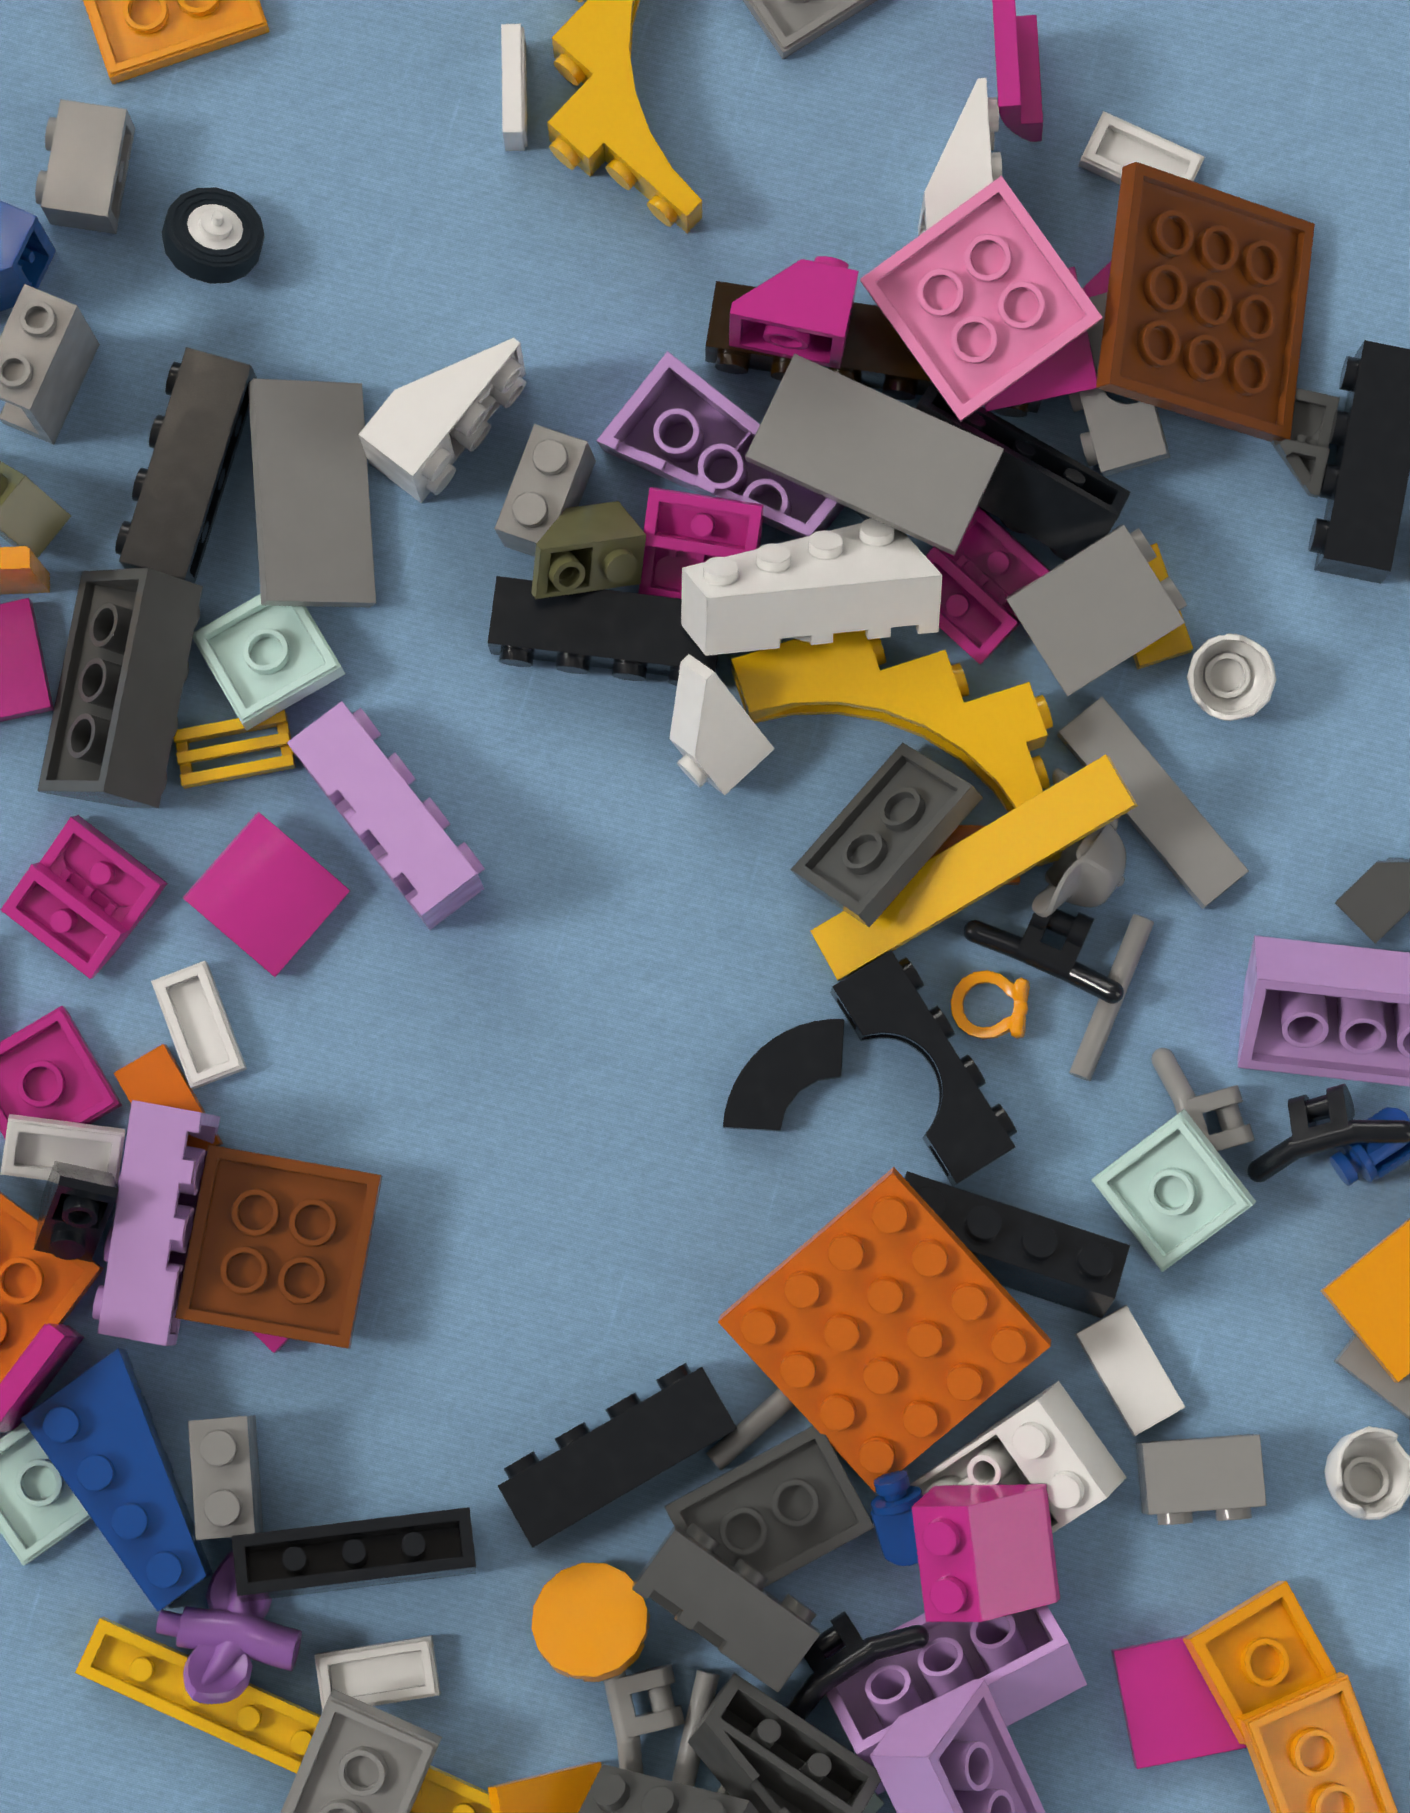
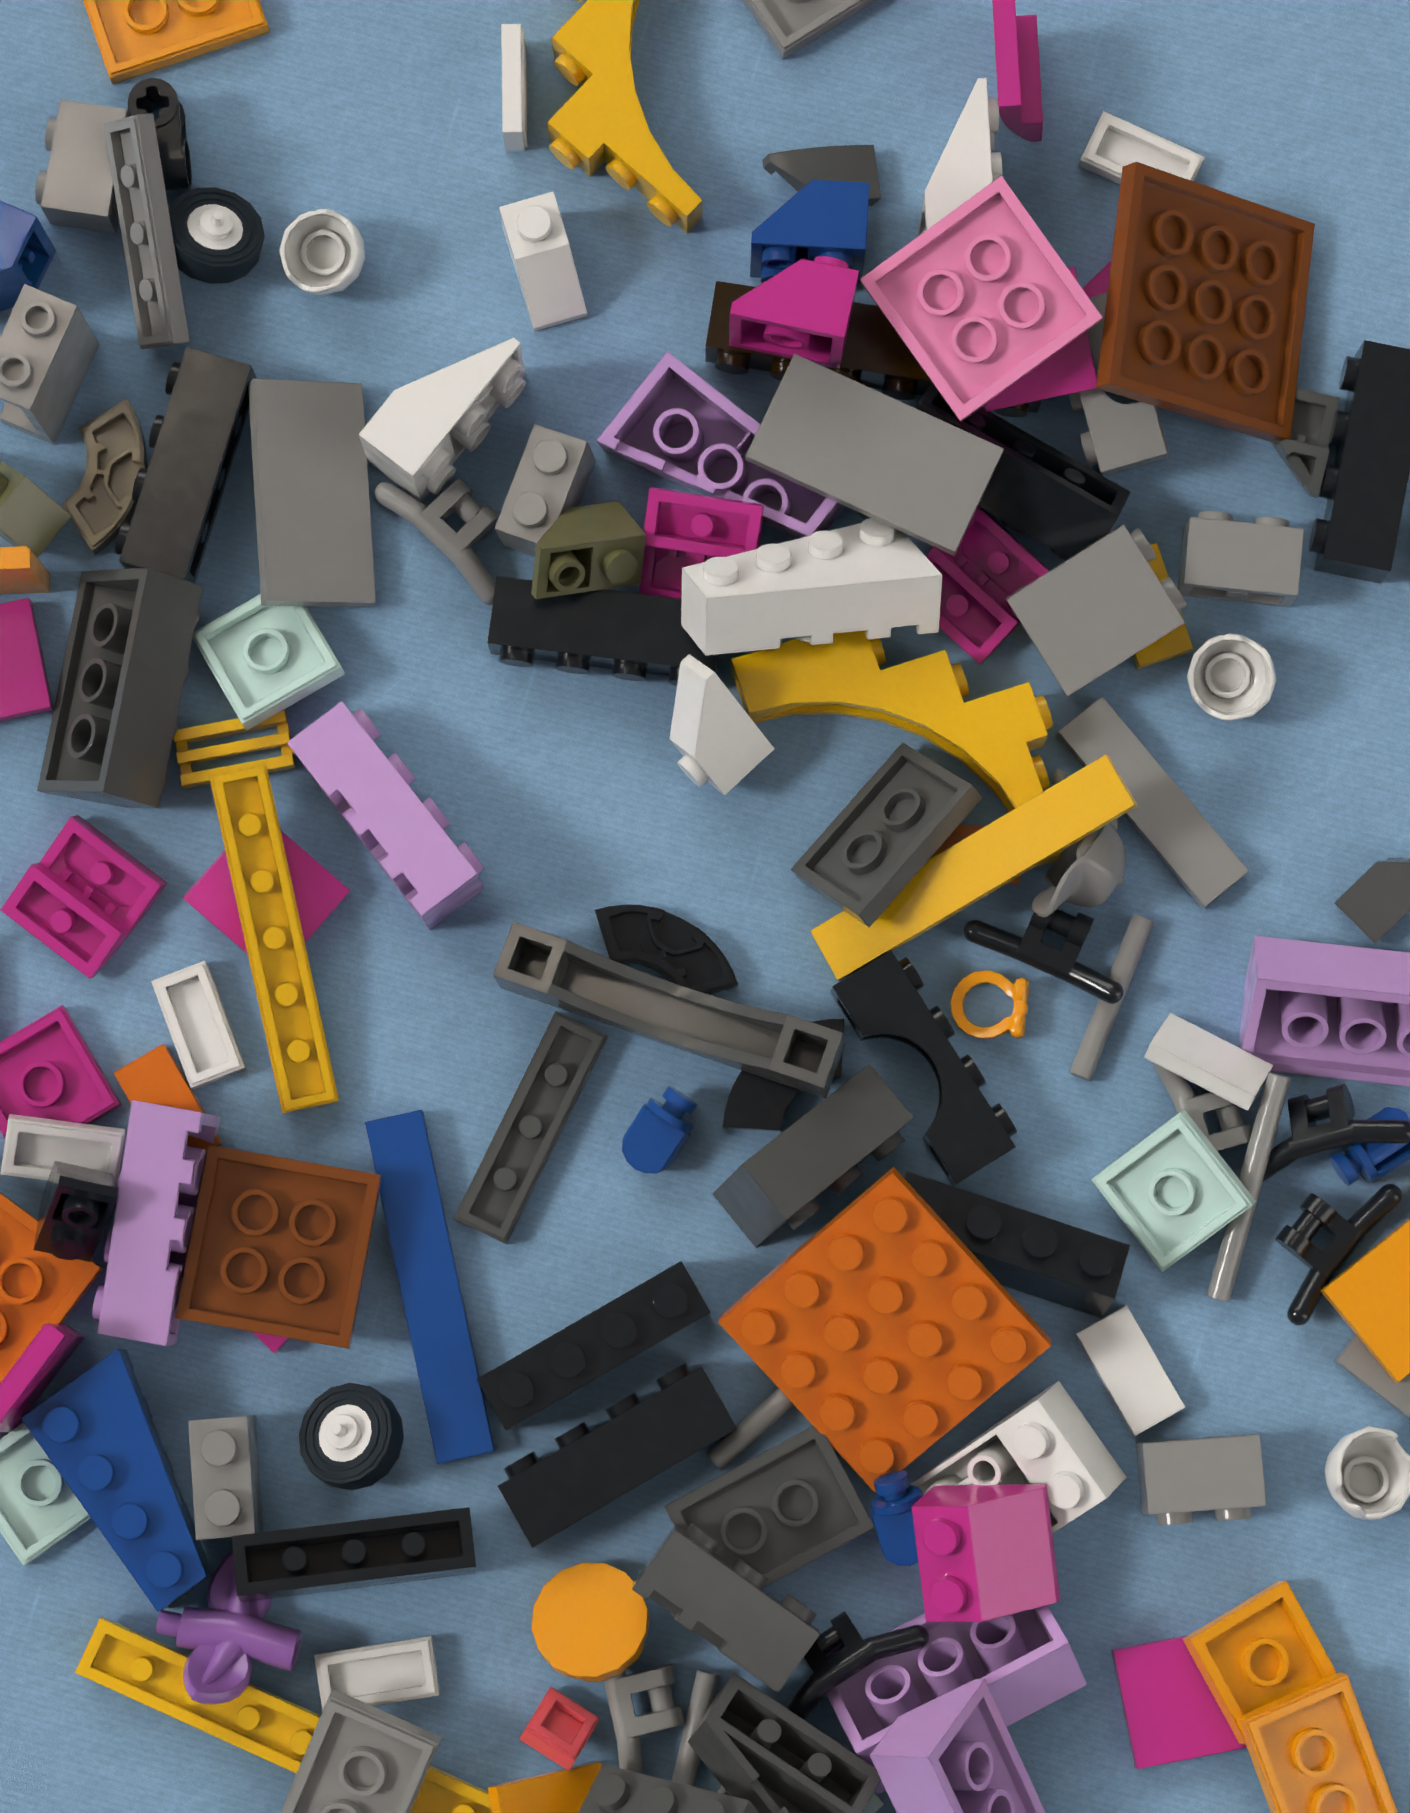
(113, 459): none -> dark tan tile
(146, 231): none -> light grey tile
(169, 129): none -> black piece
(273, 937): none -> yellow tile
(322, 252): none -> white hair
(351, 1436): none -> black wheel
(430, 1287): none -> blue tile
(454, 545): none -> light grey piece
(530, 1127): none -> dark grey tile
(543, 261): none -> white slope
(559, 1728): none -> coral tile
(593, 1346): none -> black brick
(658, 1132): none -> blue arm
(666, 945): none -> black tile
(696, 1022): none -> dark grey arch
(813, 1156): none -> dark grey wedge
(815, 222): none -> blue slope
(828, 163): none -> dark grey slope
(1208, 1061): none -> white tile
(1240, 559): none -> light grey brick
(1252, 1178): none -> light grey bar
(1346, 1239): none -> black piece

